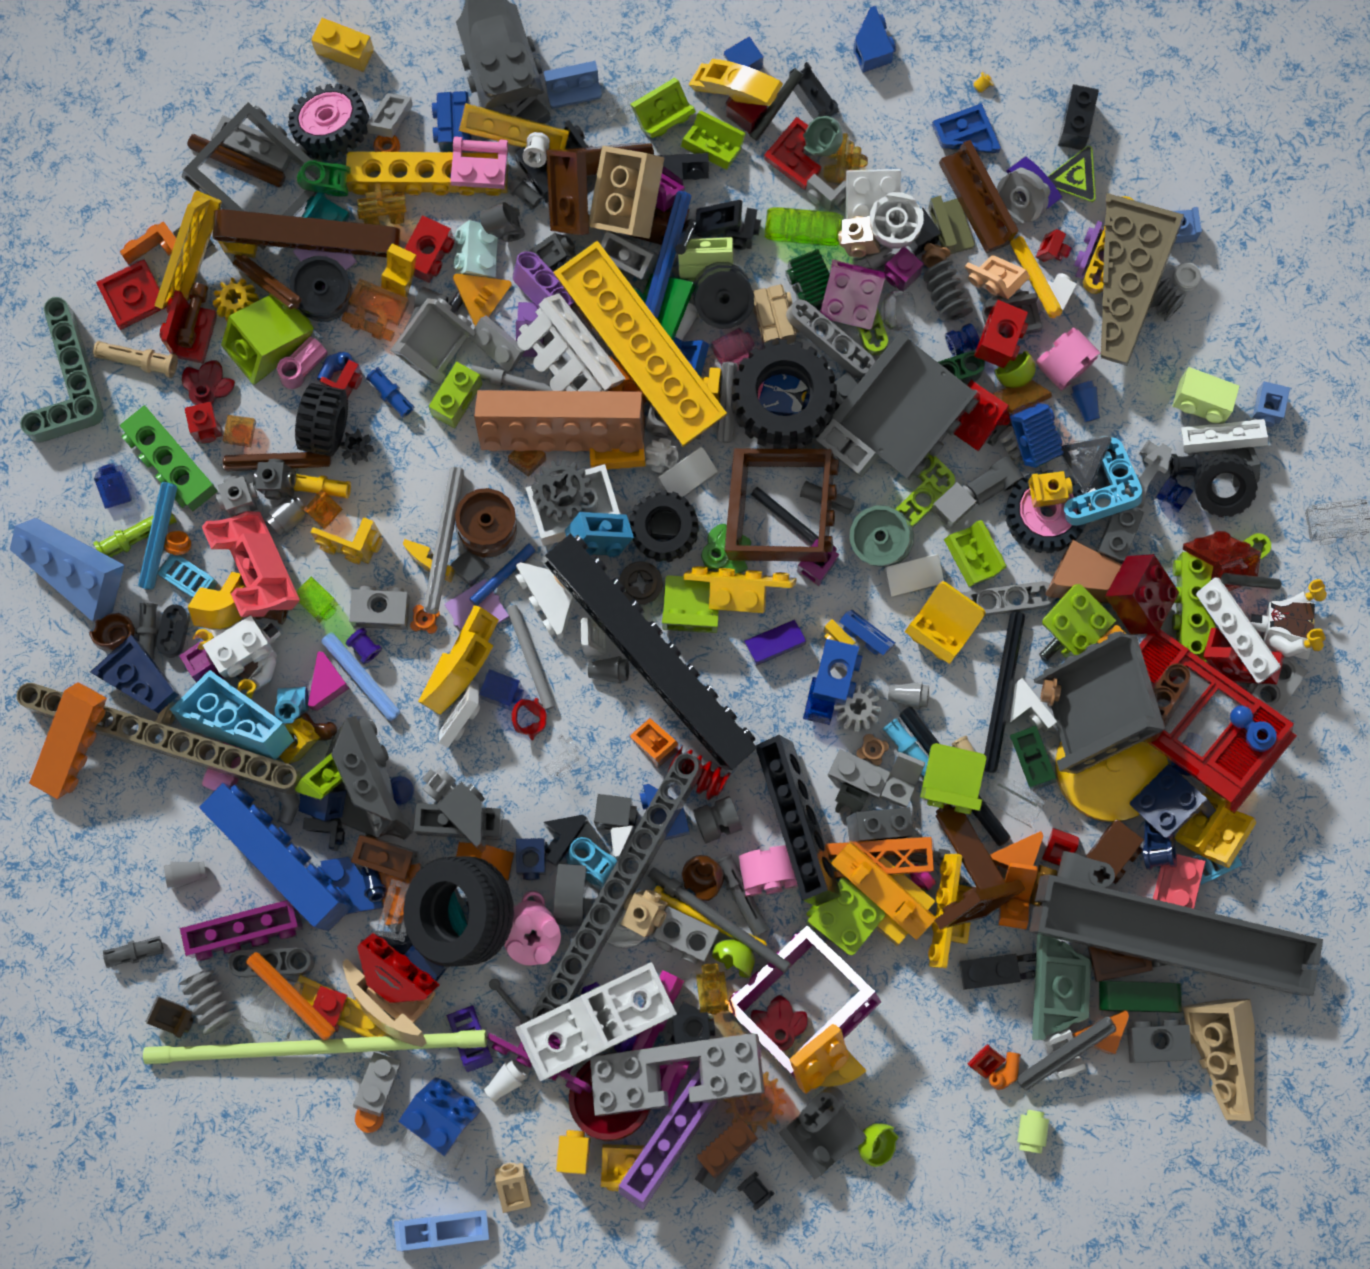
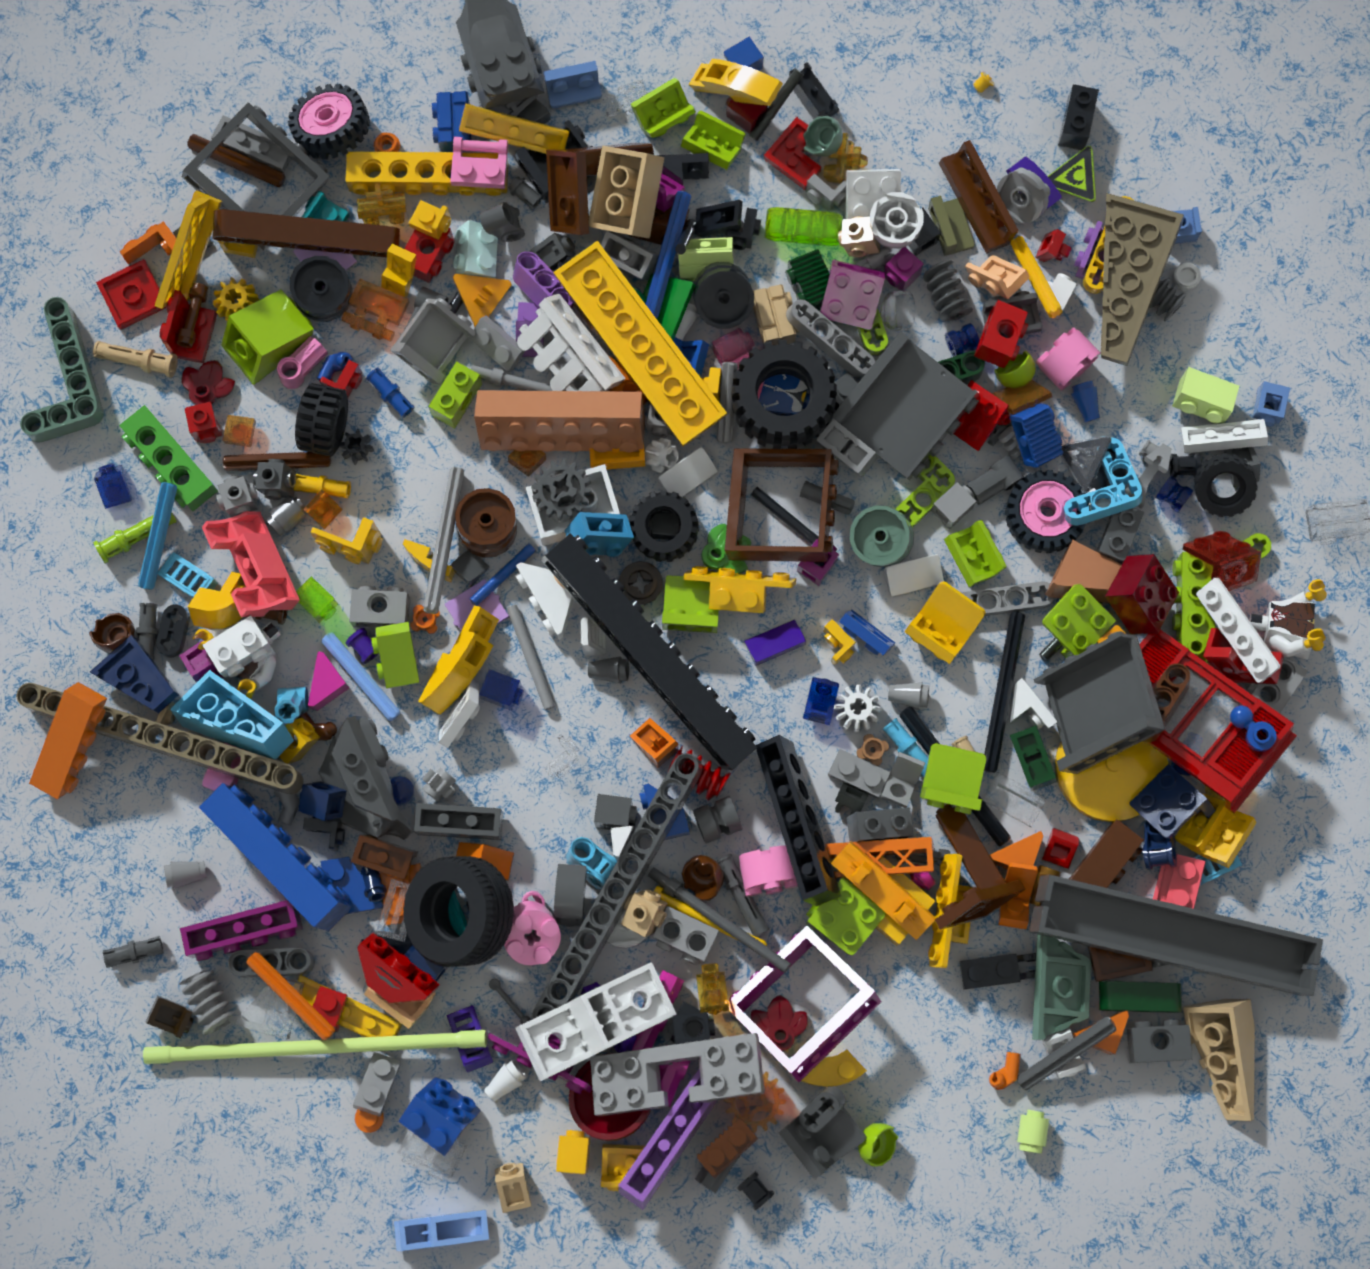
(69, 566): medium blue wedge -> none
(177, 543): orange plate -> none
(266, 281): reddish brown axle -> none
(320, 779): lime slope -> none
(330, 178): green piece -> none
(342, 44): yellow brick -> none
(389, 115): light grey plate -> none
(396, 654): none -> lime brick
(401, 1028): tan slope -> none
(430, 219): none -> yellow bracket
(466, 811): dark grey slope -> none
(526, 846): dark blue brick -> none
(534, 707): red piece -> none
(536, 149): white bush -> none
(569, 830): black slope -> none
(735, 954): lime hair -> none
(819, 1058): light orange plate -> none
(837, 655): blue brick -> none
(872, 44): blue slope -> none
(934, 254): medium nougat plate -> none
(964, 126): blue wing -> none
(986, 1061): red slope -> none
(1042, 495): yellow brick -> none
(1050, 692): medium nougat plate -> none
(1081, 869): dark grey piece -> none
(1251, 581): pearl dark grey bar -> none

